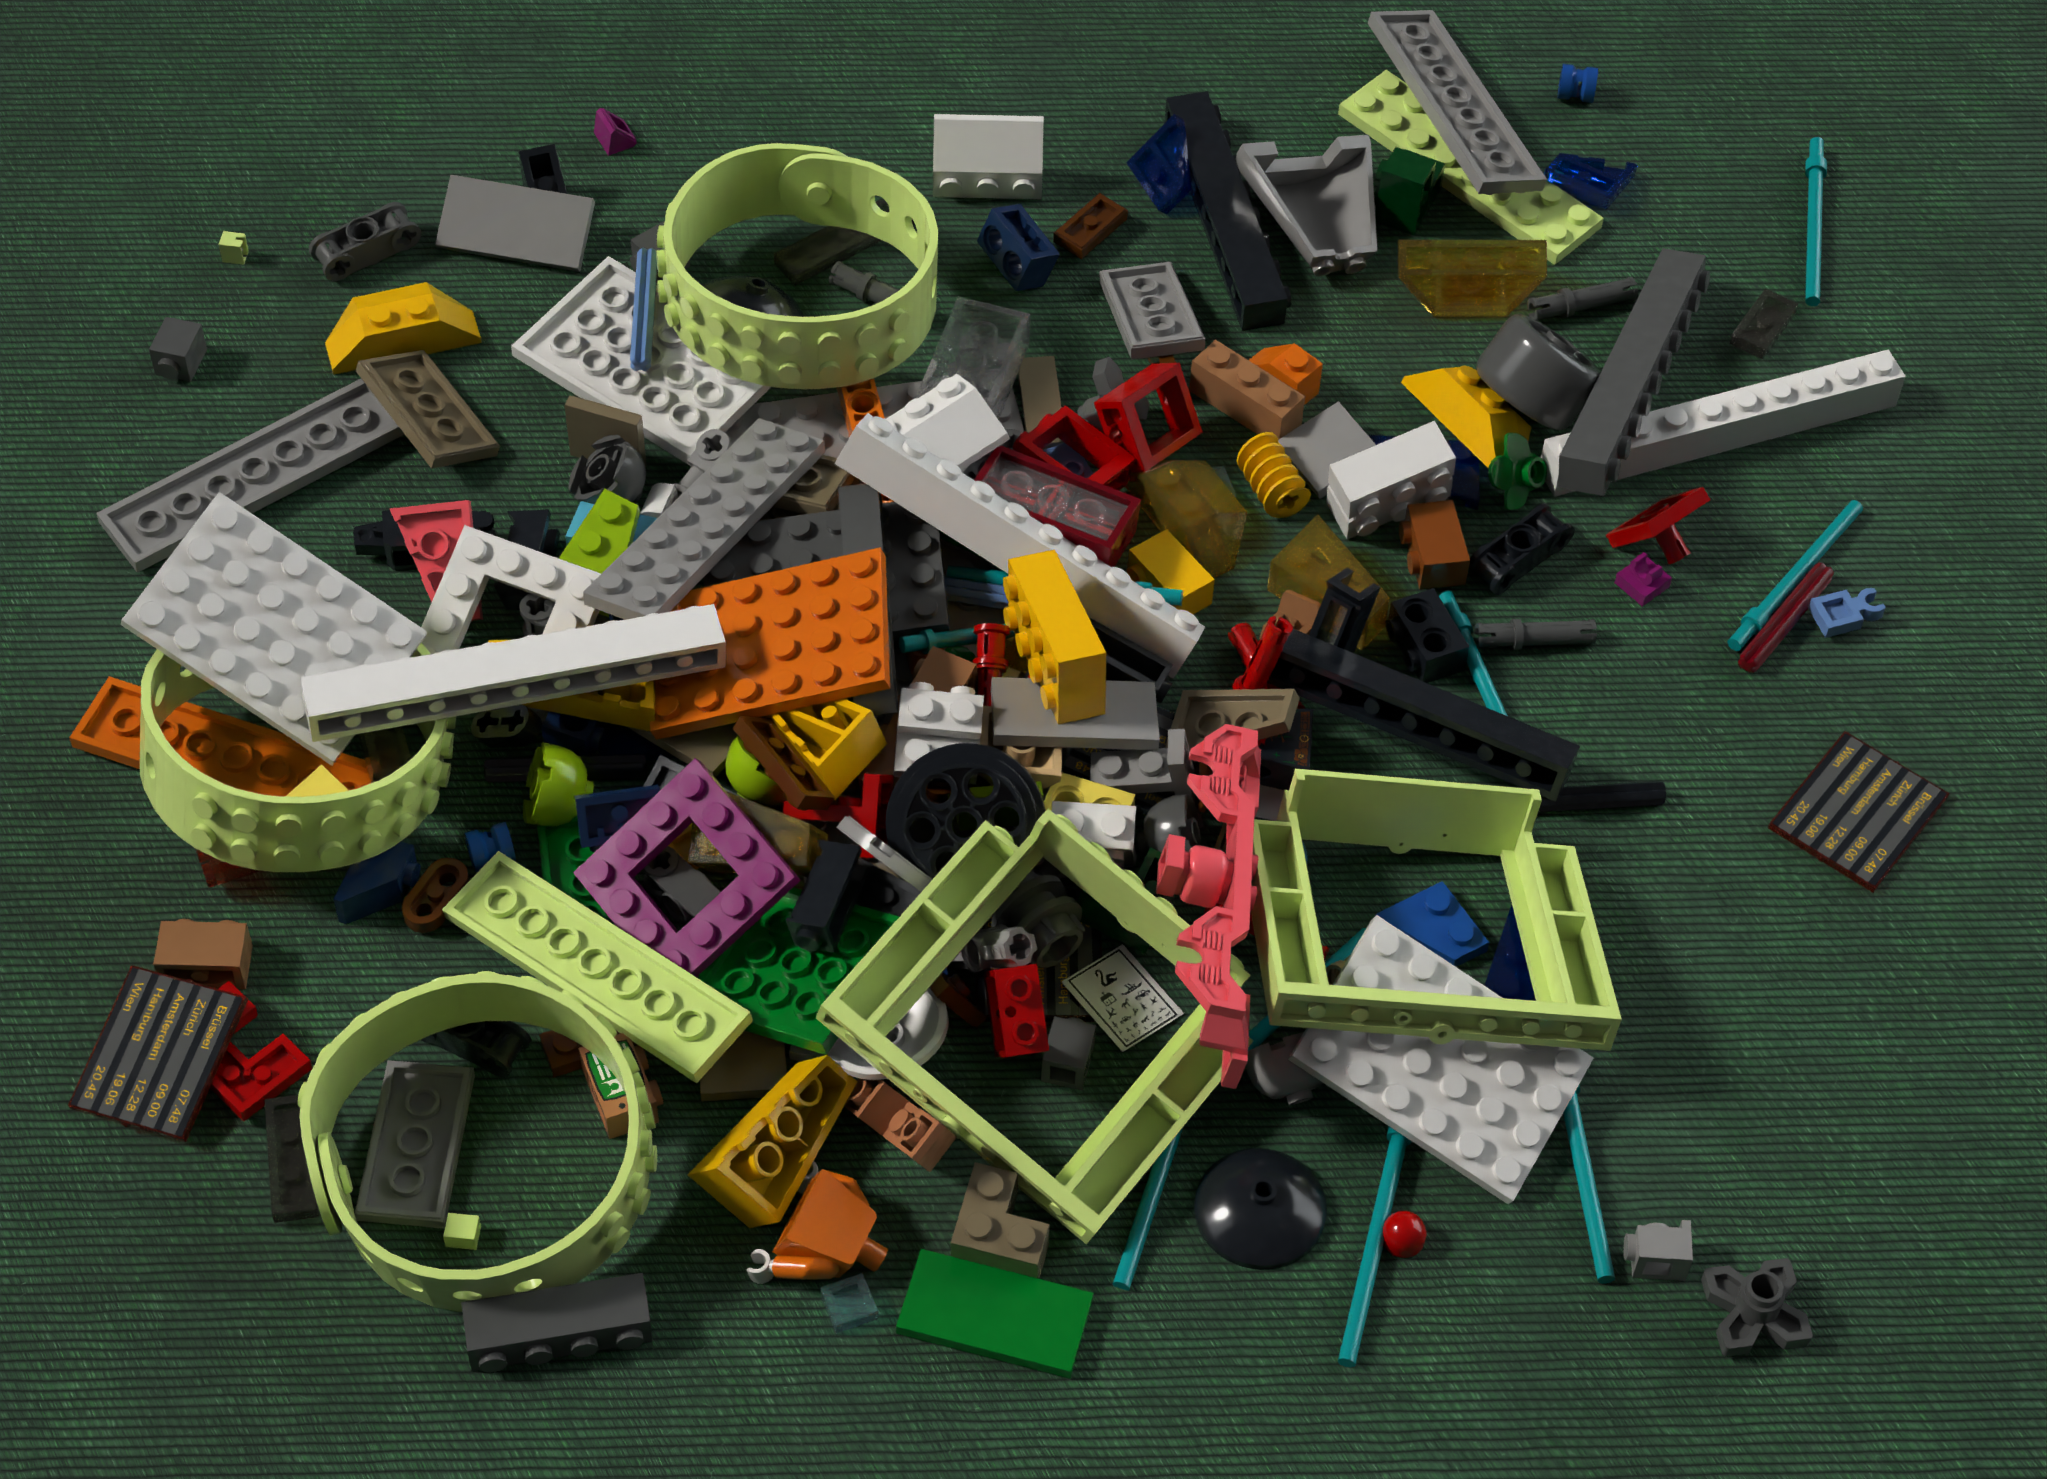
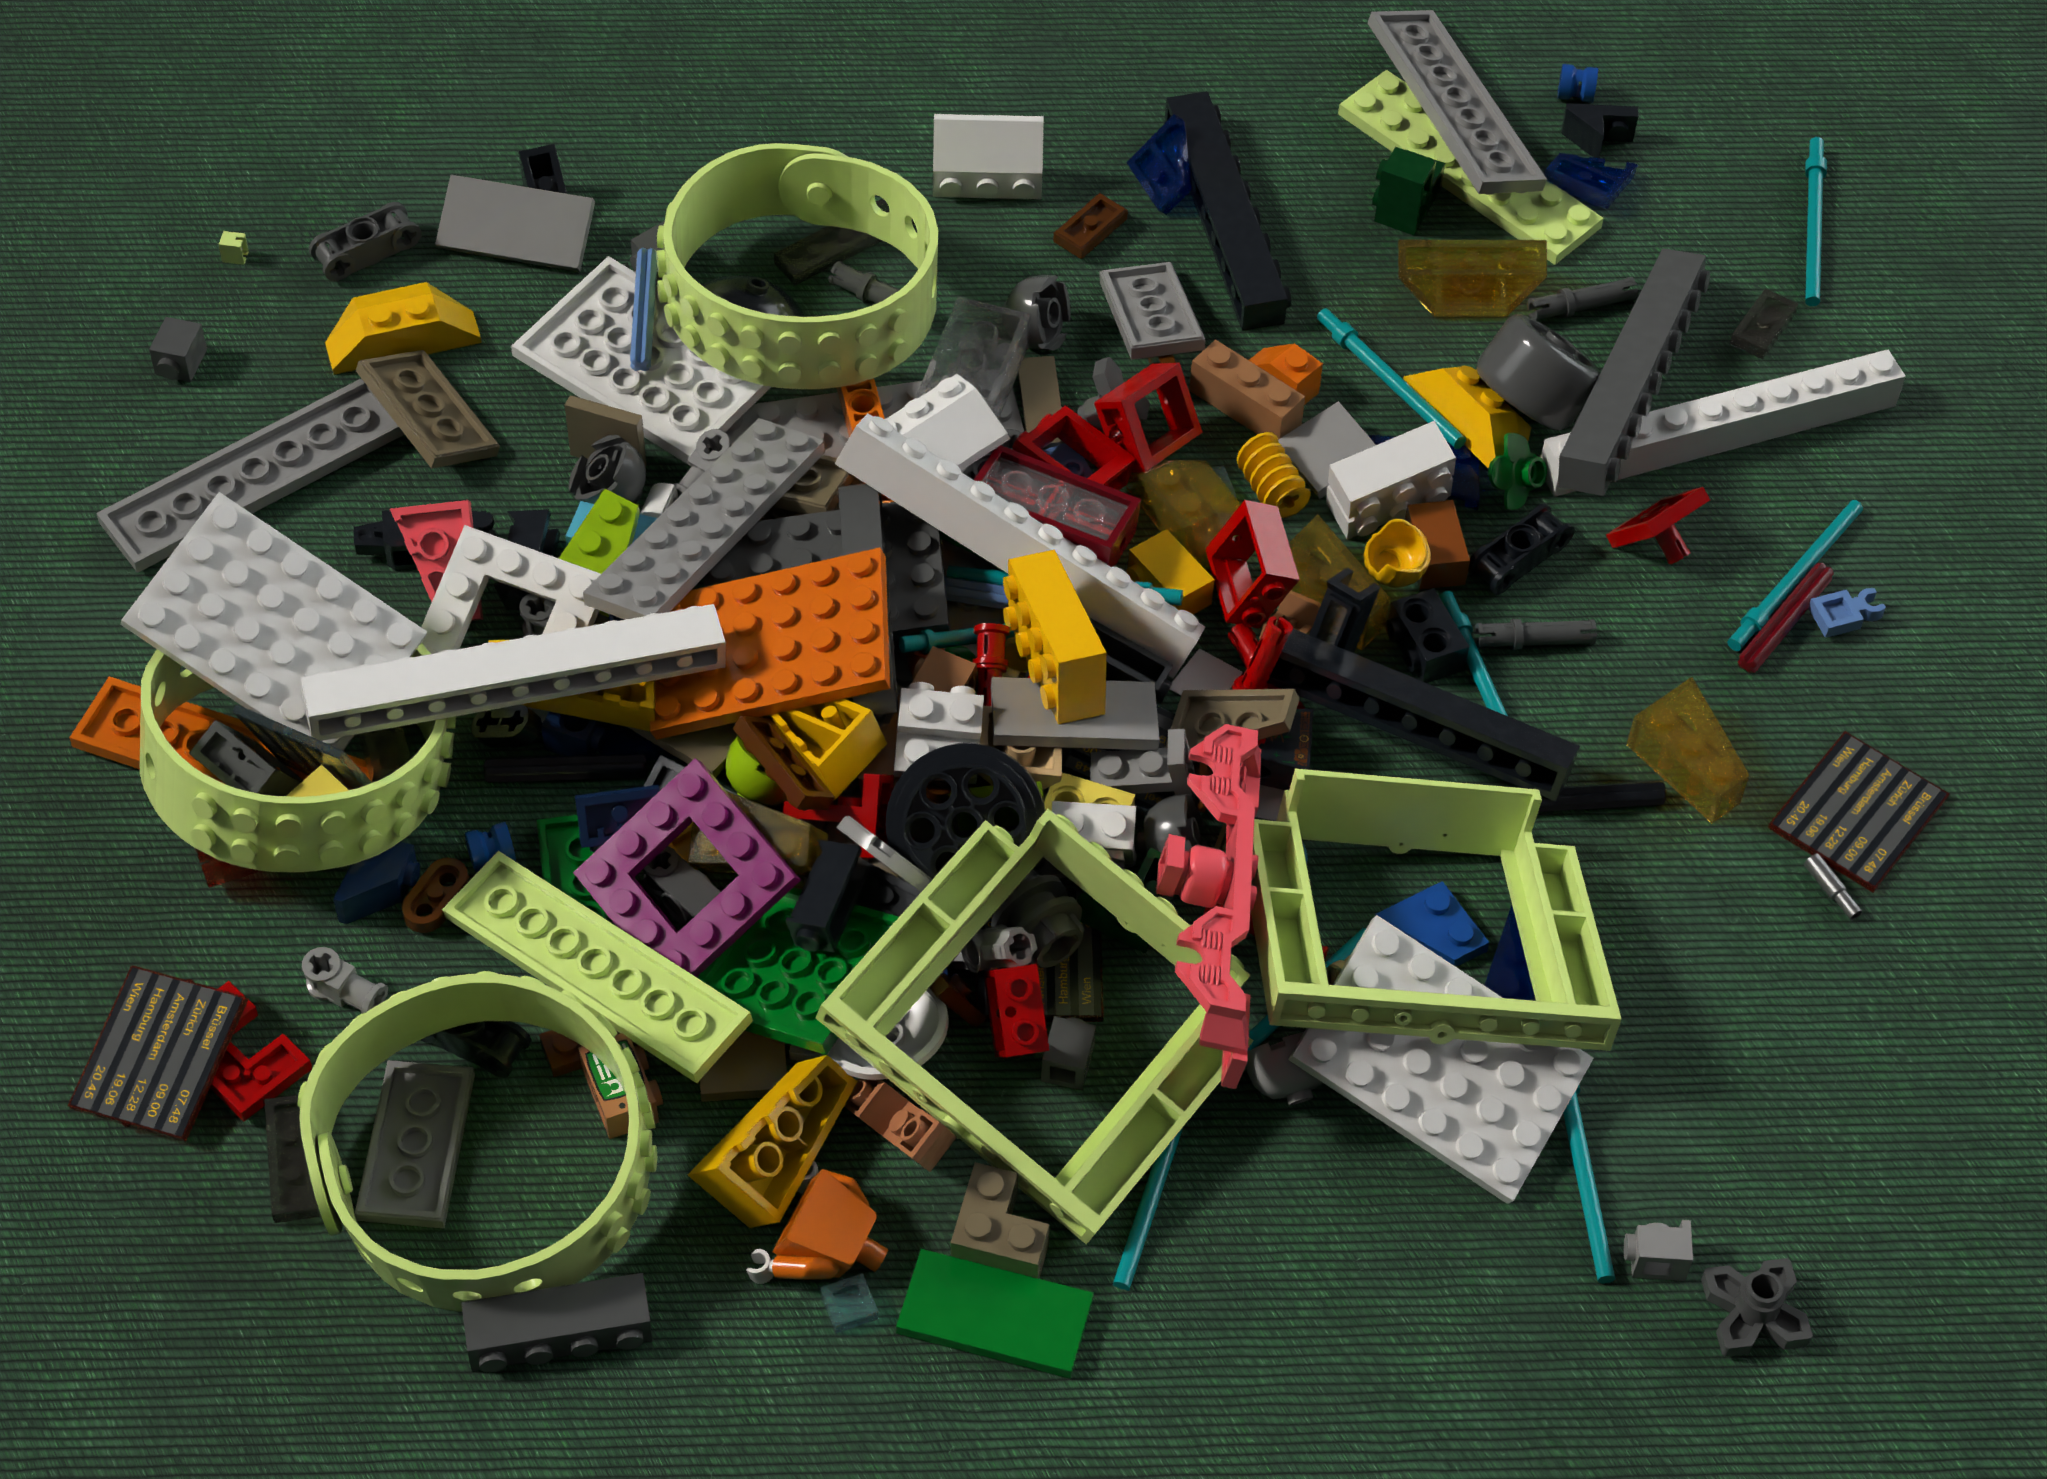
(204, 952): medium nougat brick -> none
(243, 762): none -> dark grey window
(301, 750): none -> piece
(338, 982): none -> light grey connector
(462, 1231): yellowish green piece -> none
(554, 780): lime cylinder -> none
(612, 132): magenta slope -> none
(1018, 247): dark blue brick -> none
(1048, 309): none -> dark grey cylinder
(1122, 998): white sticker -> none
(1205, 673): none -> white sticker
(1258, 1229): black dish -> none
(1262, 531): none -> red window
(1319, 200): light grey cone -> none
(1348, 338): none -> teal bar
(1373, 1248): teal bar -> none
(1397, 554): none -> yellow hair
(1404, 1234): red piece -> none
(1592, 124): none -> black slope
(1643, 579): magenta tile -> none
(1690, 750): none -> clear yellow wedge
(1832, 885): none -> flat silver pin

